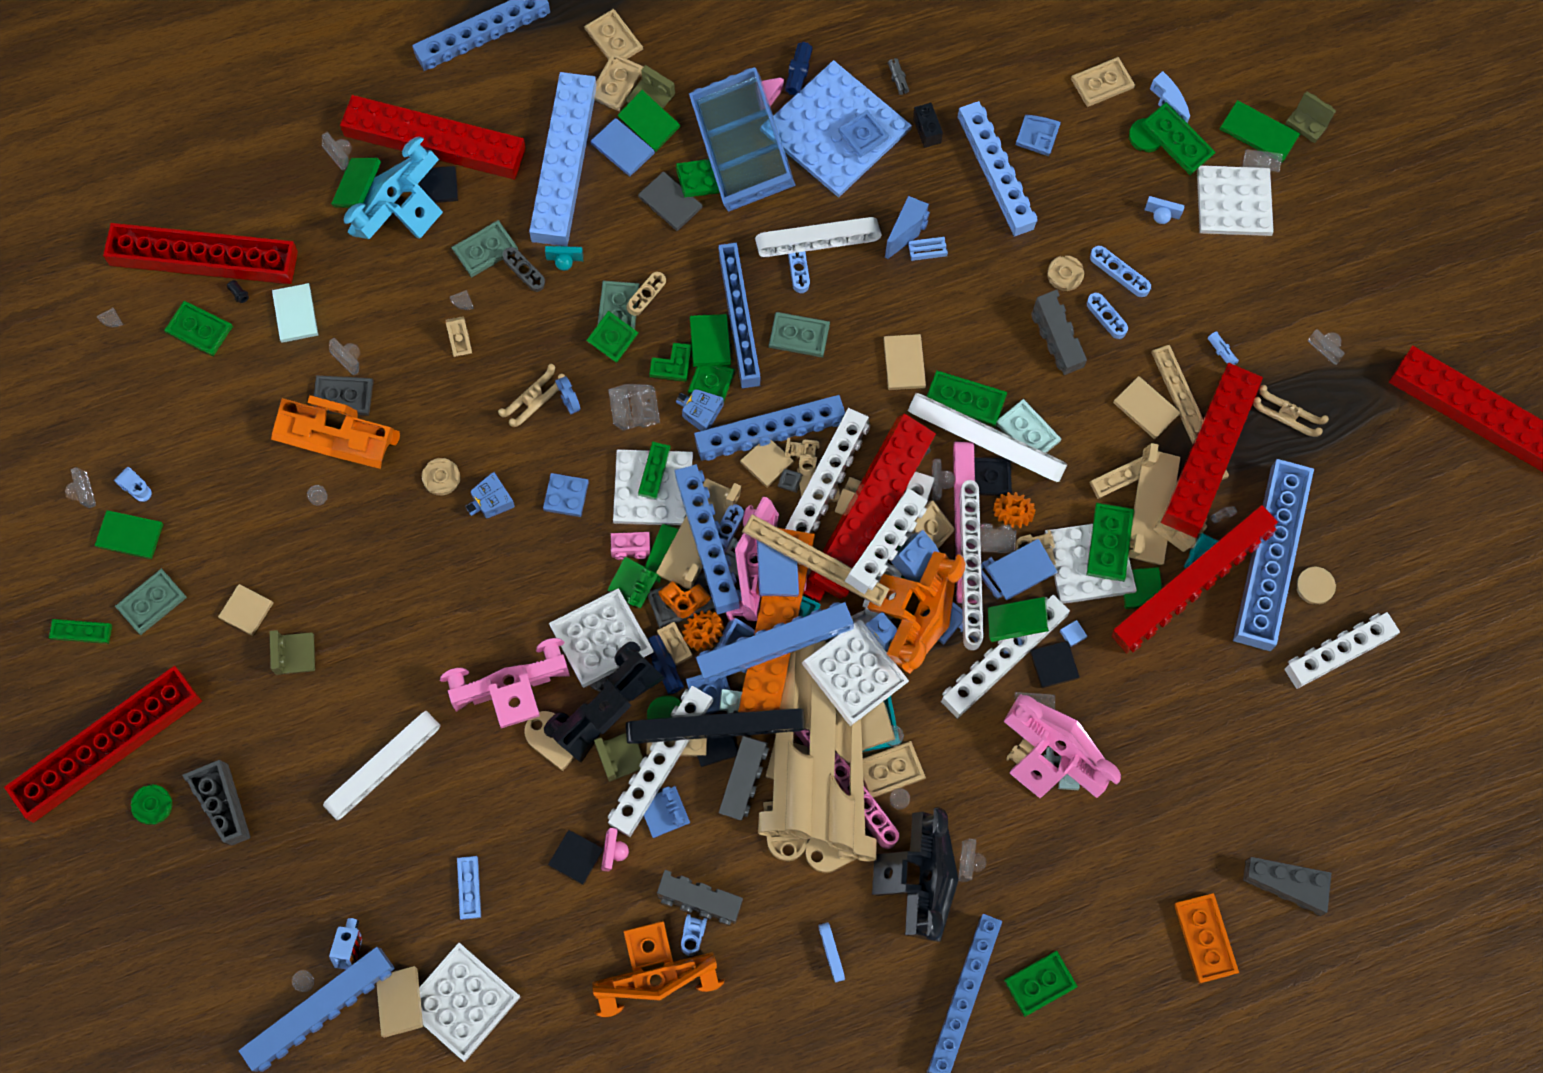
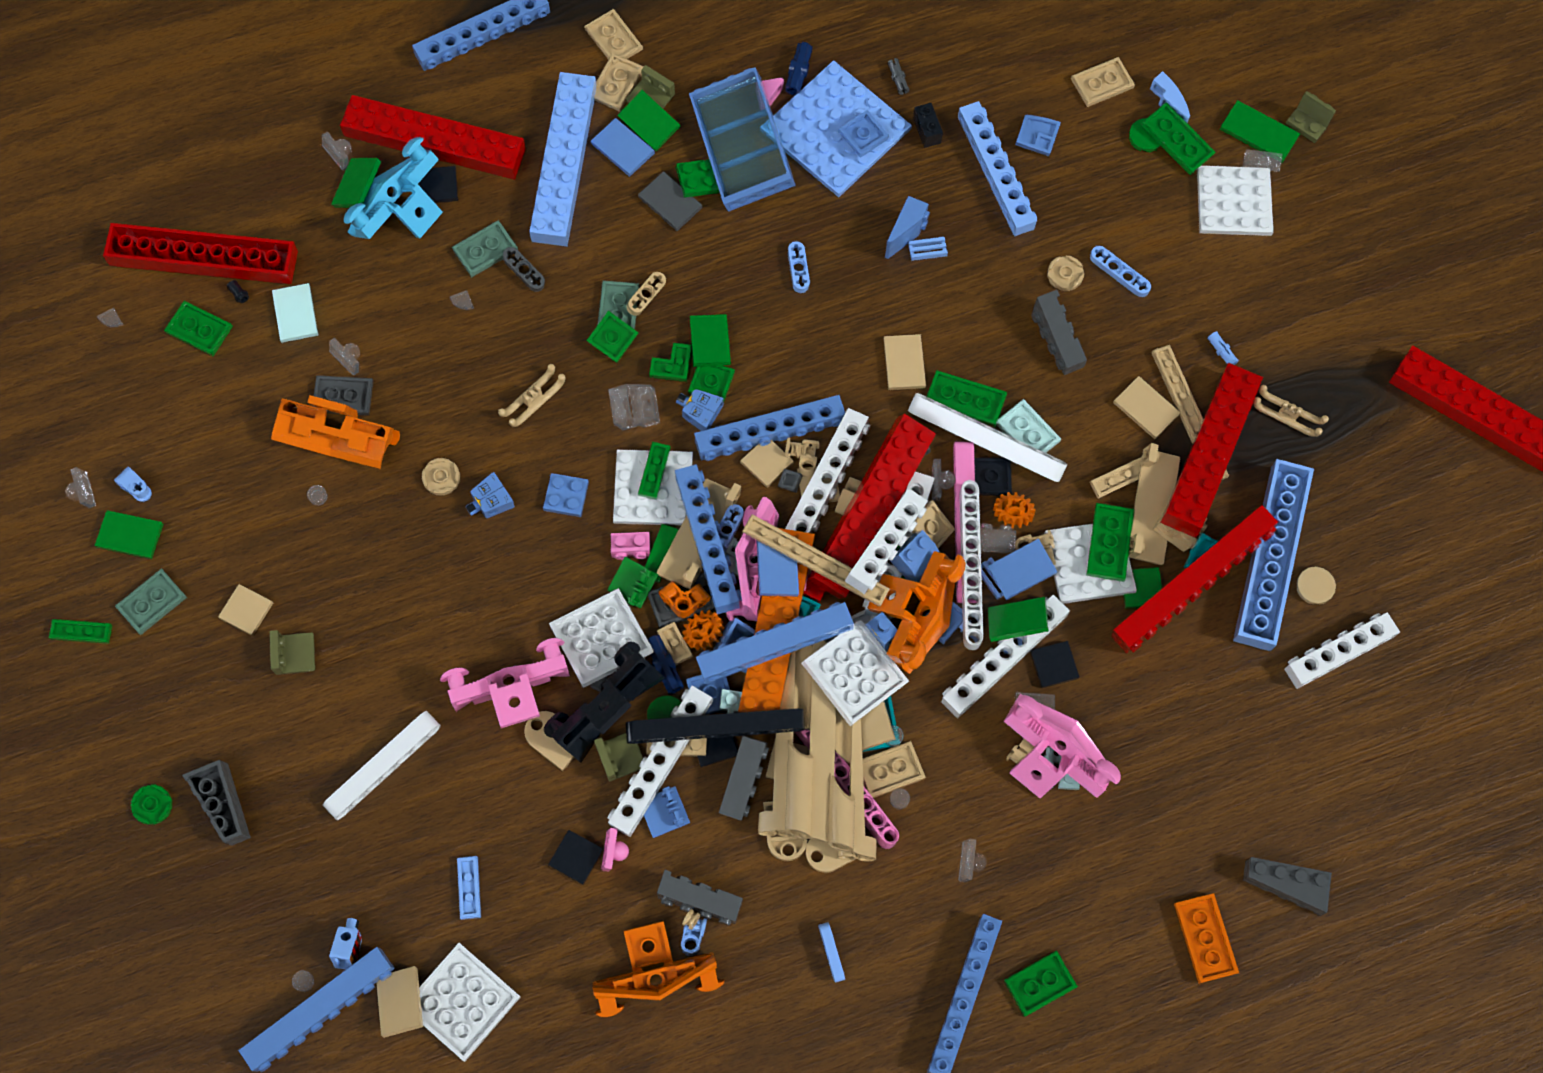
(102, 744): red brick -> none
(458, 336): tan slope -> none
(564, 256): teal tile -> none
(568, 396): medium blue plate -> none
(691, 919): none -> tan bush
(739, 315): medium blue brick -> none
(799, 334): sand green tile -> none
(818, 237): white beam -> none
(931, 899): black piece -> none
(1073, 633): light blue tile -> none
(1106, 307): light blue beam -> none
(1163, 209): light blue tile -> none
(1226, 511): clear tile -> none
(1327, 345): clear tile -> none

